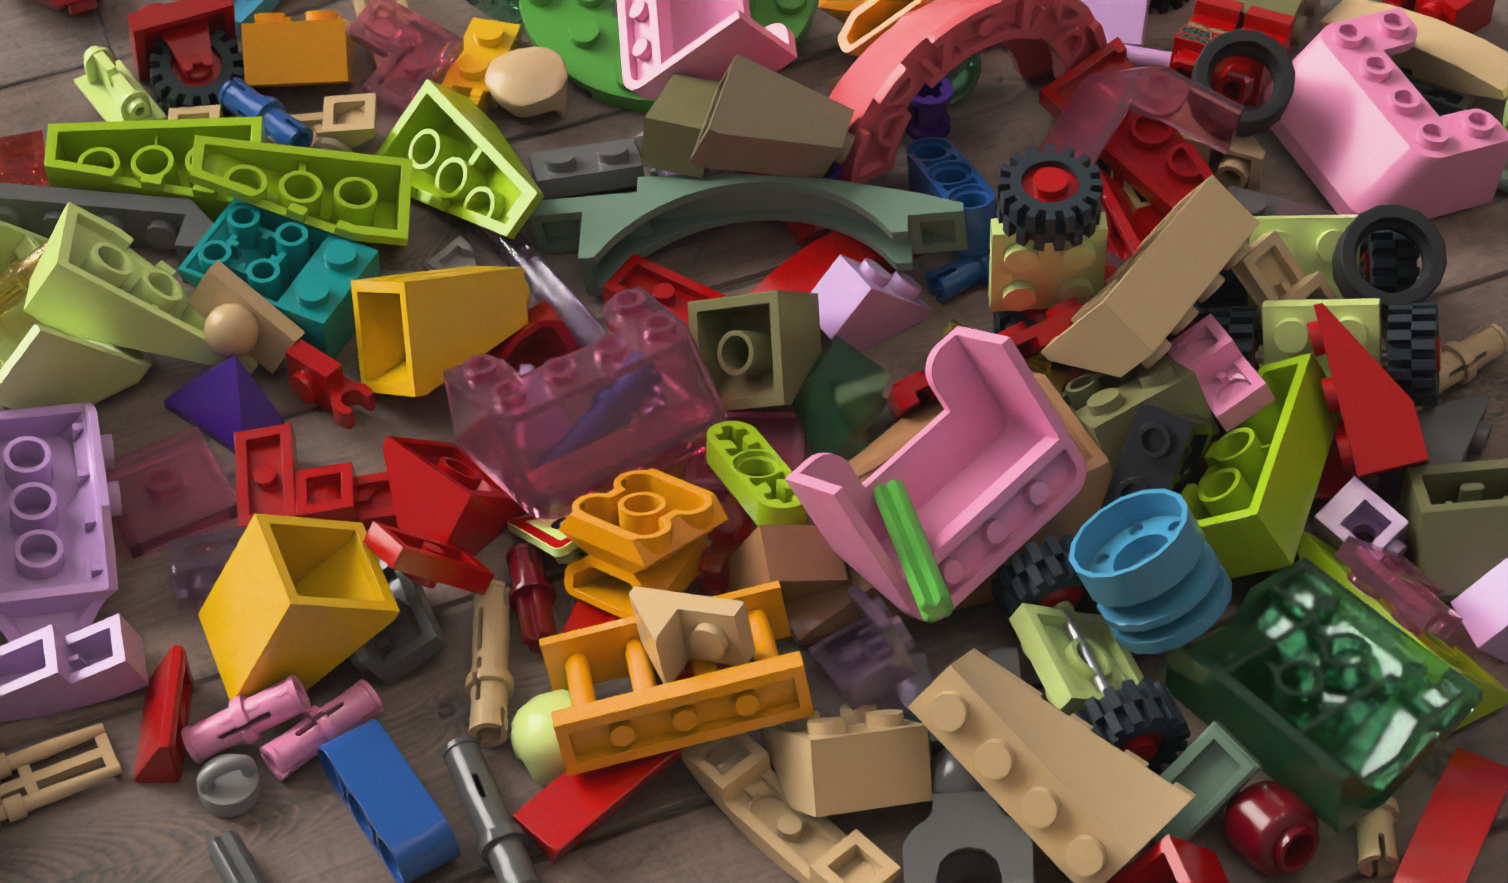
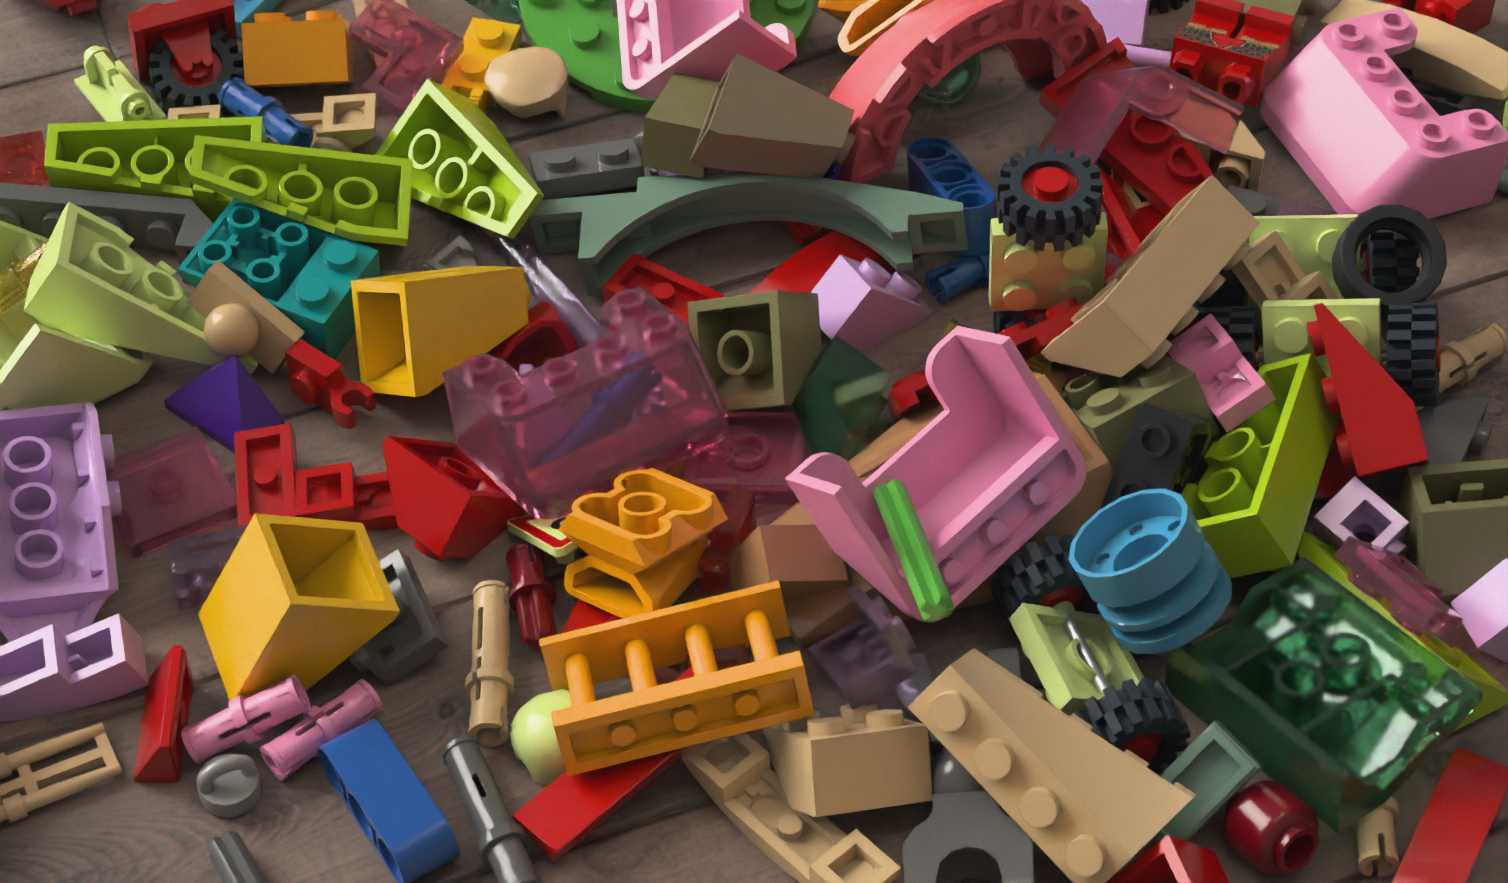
(428, 559): red plate -> none
(690, 627): tan slope -> none
(753, 474): lime beam -> none
(930, 111): dark purple bush -> none
(1262, 49): black tyre -> none

